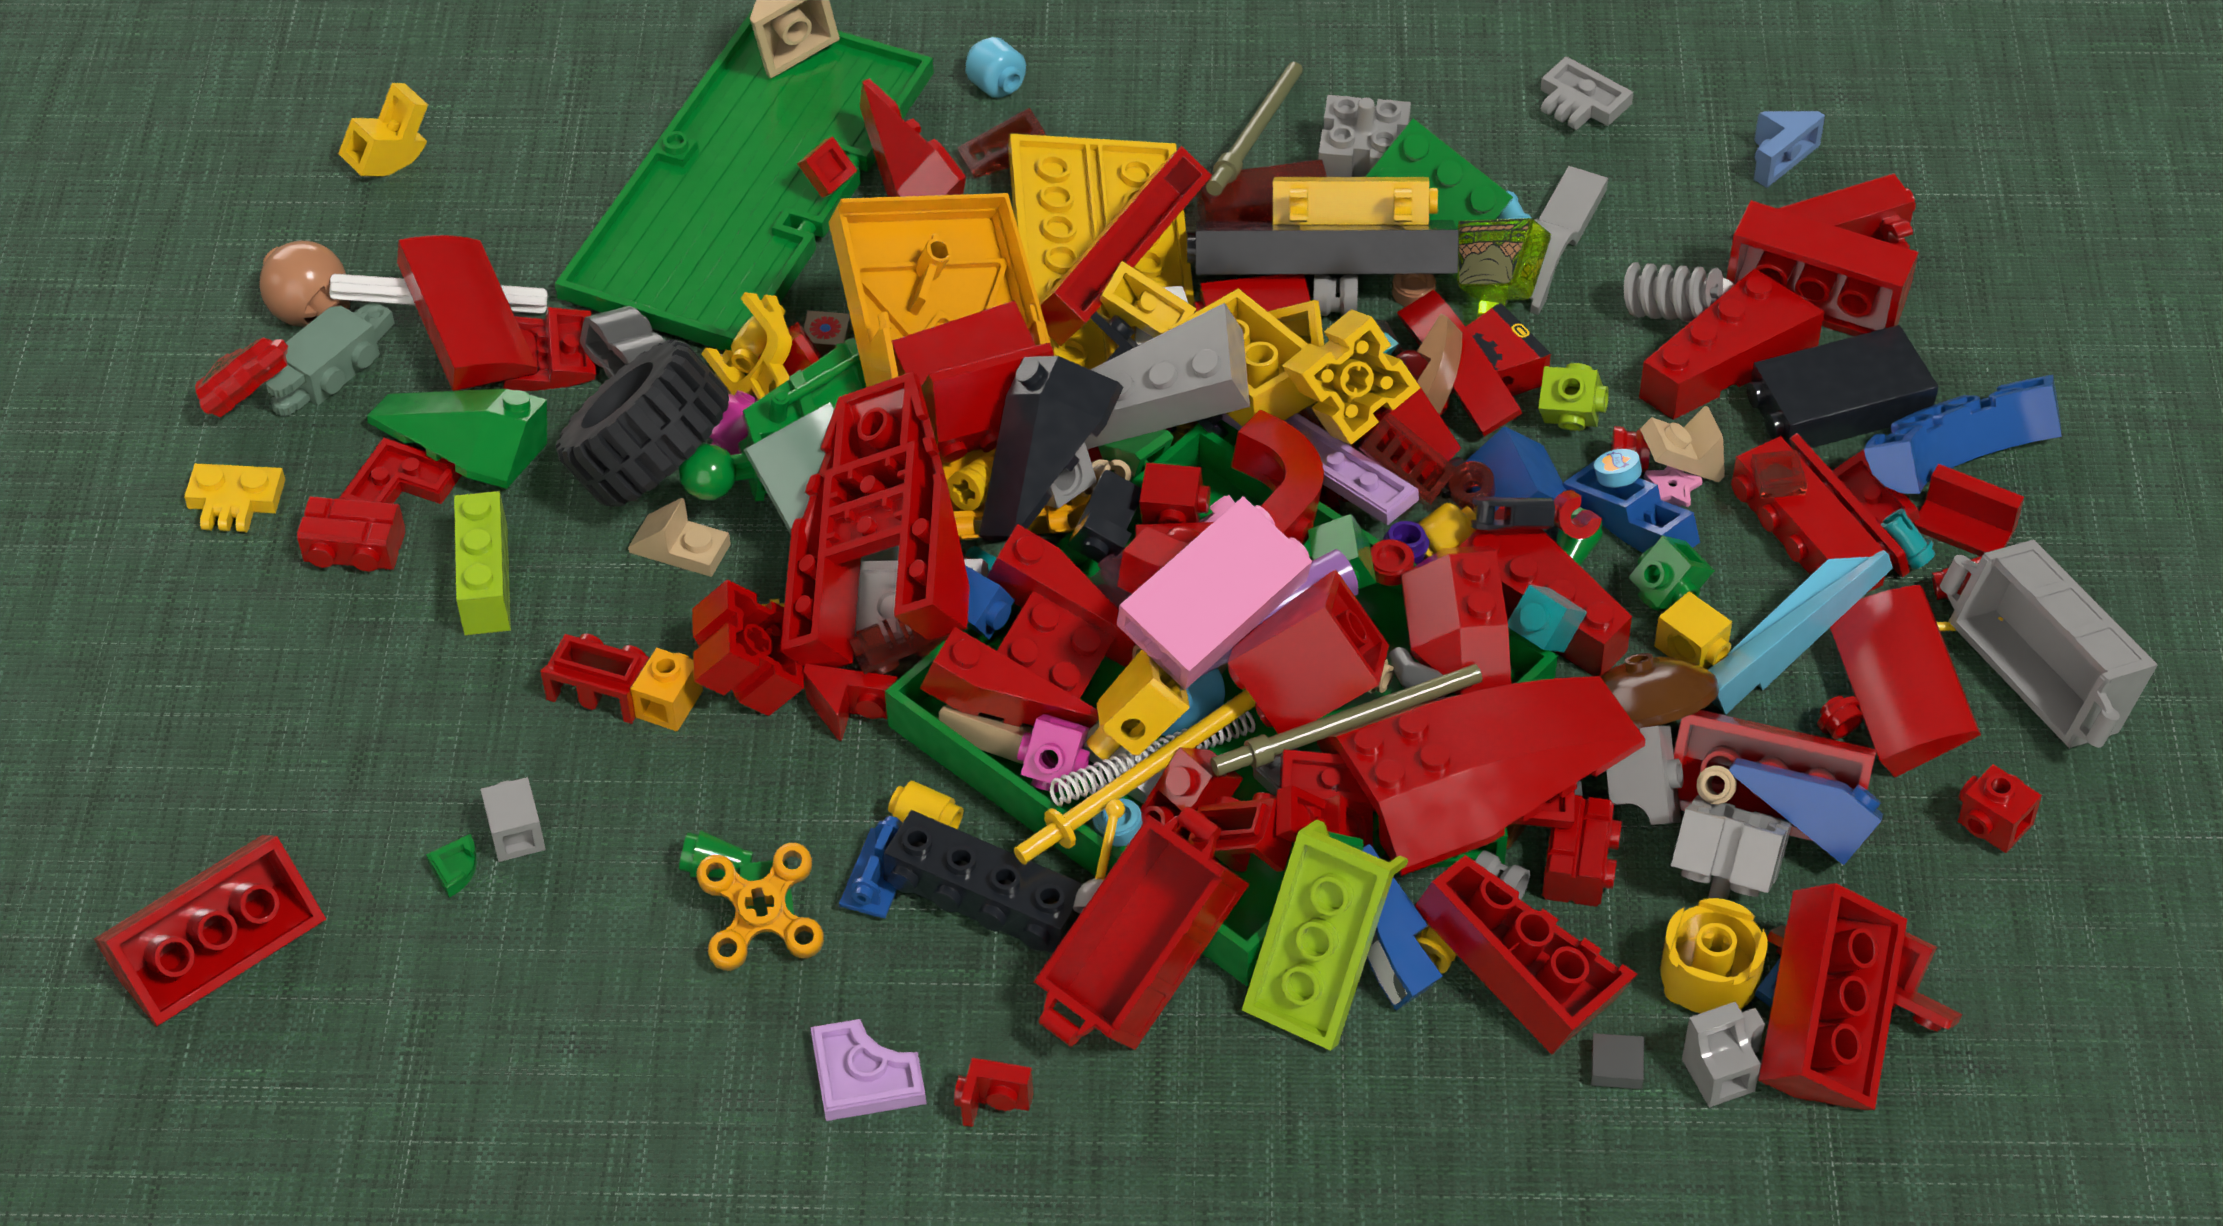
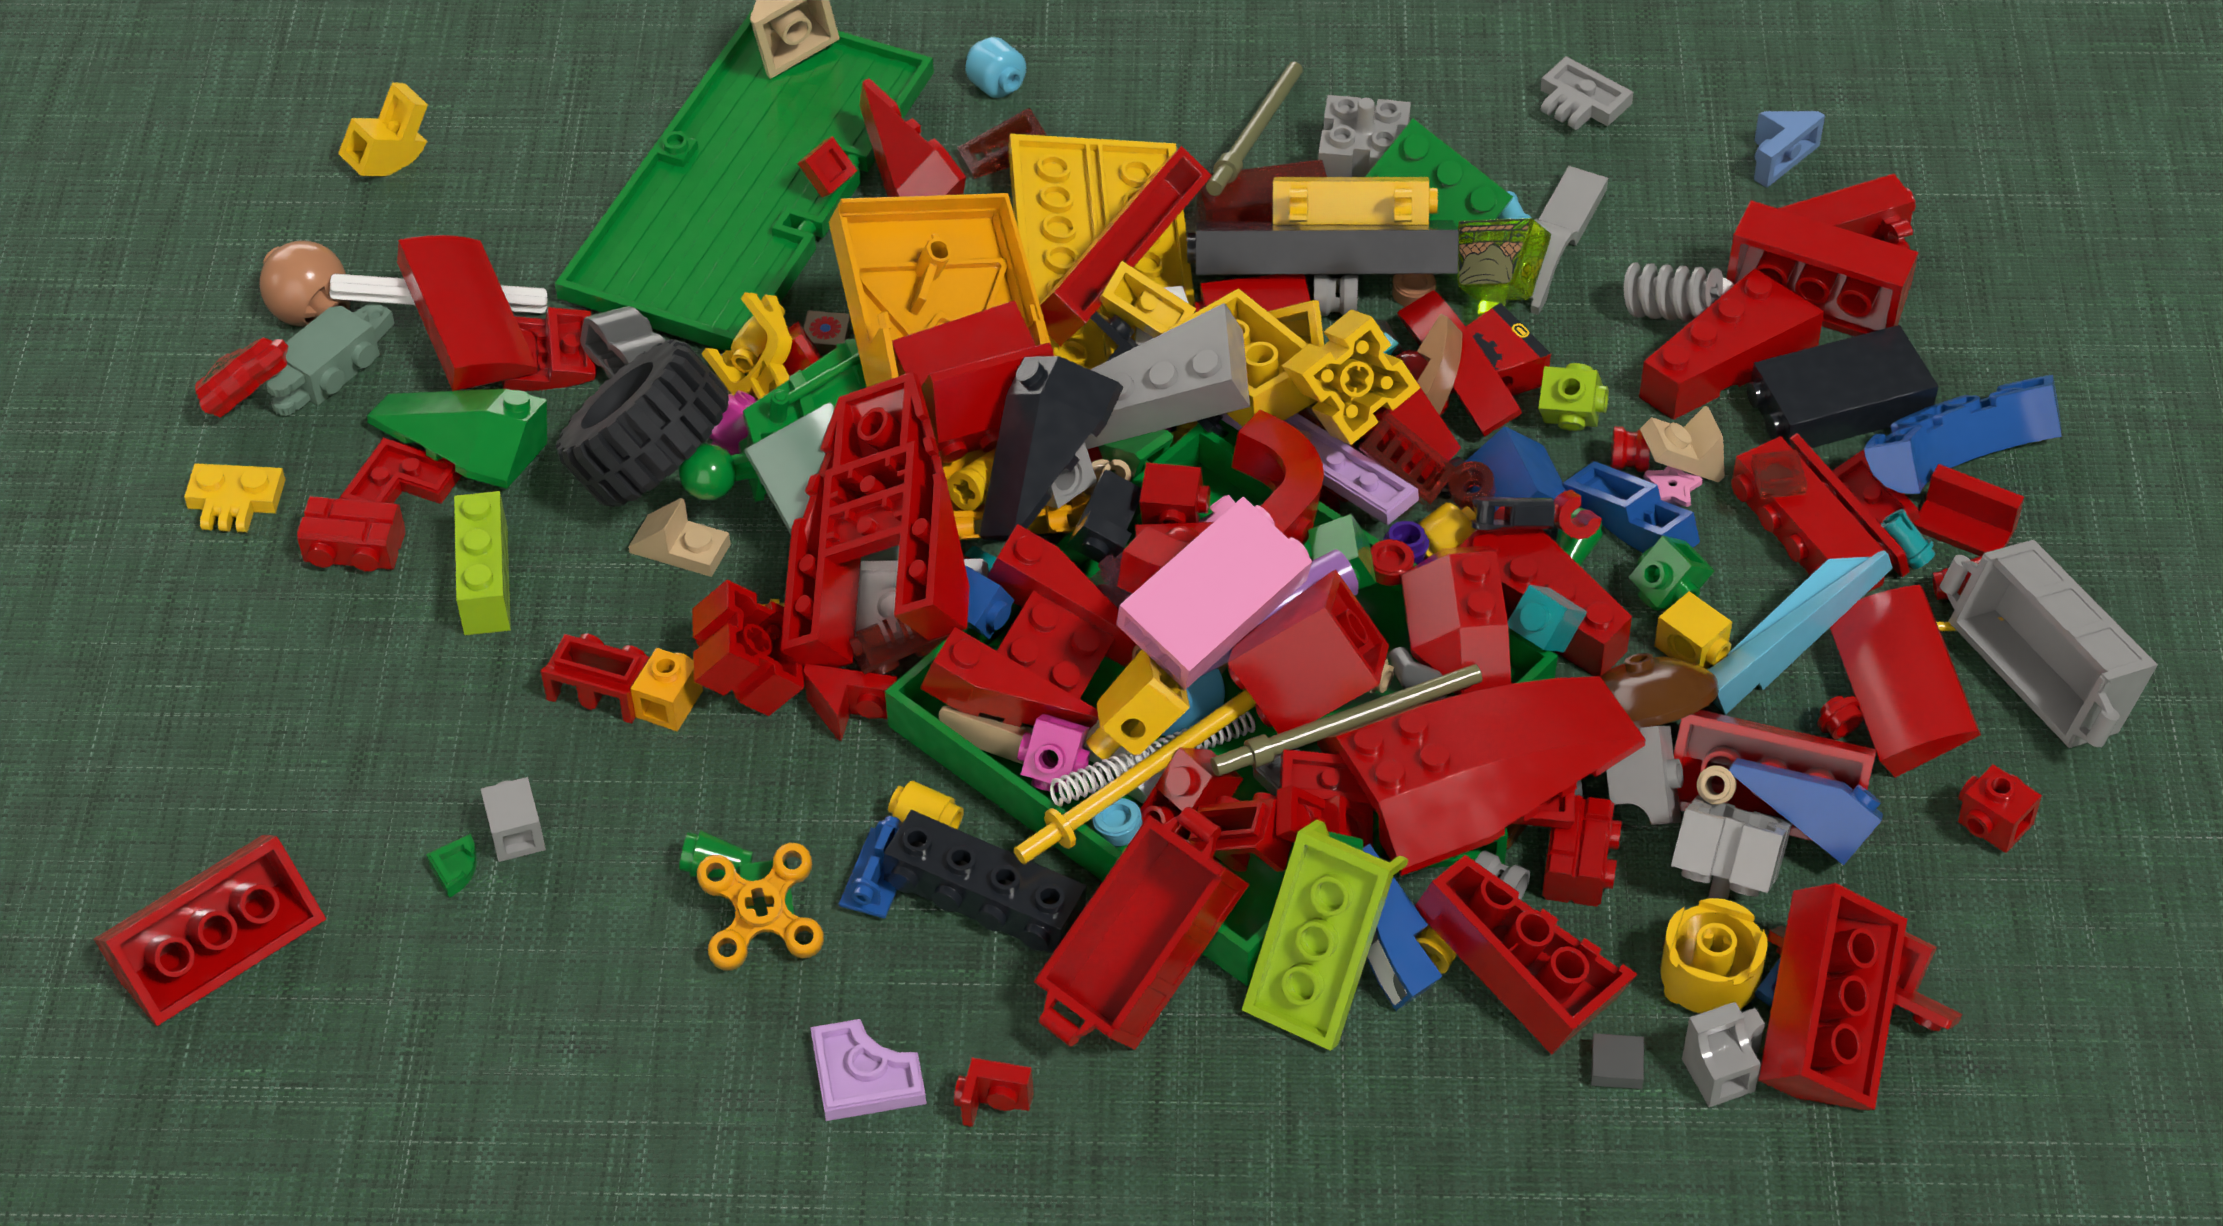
(1114, 810): yellow hinge -> none
(1618, 468): medium azure tile -> none

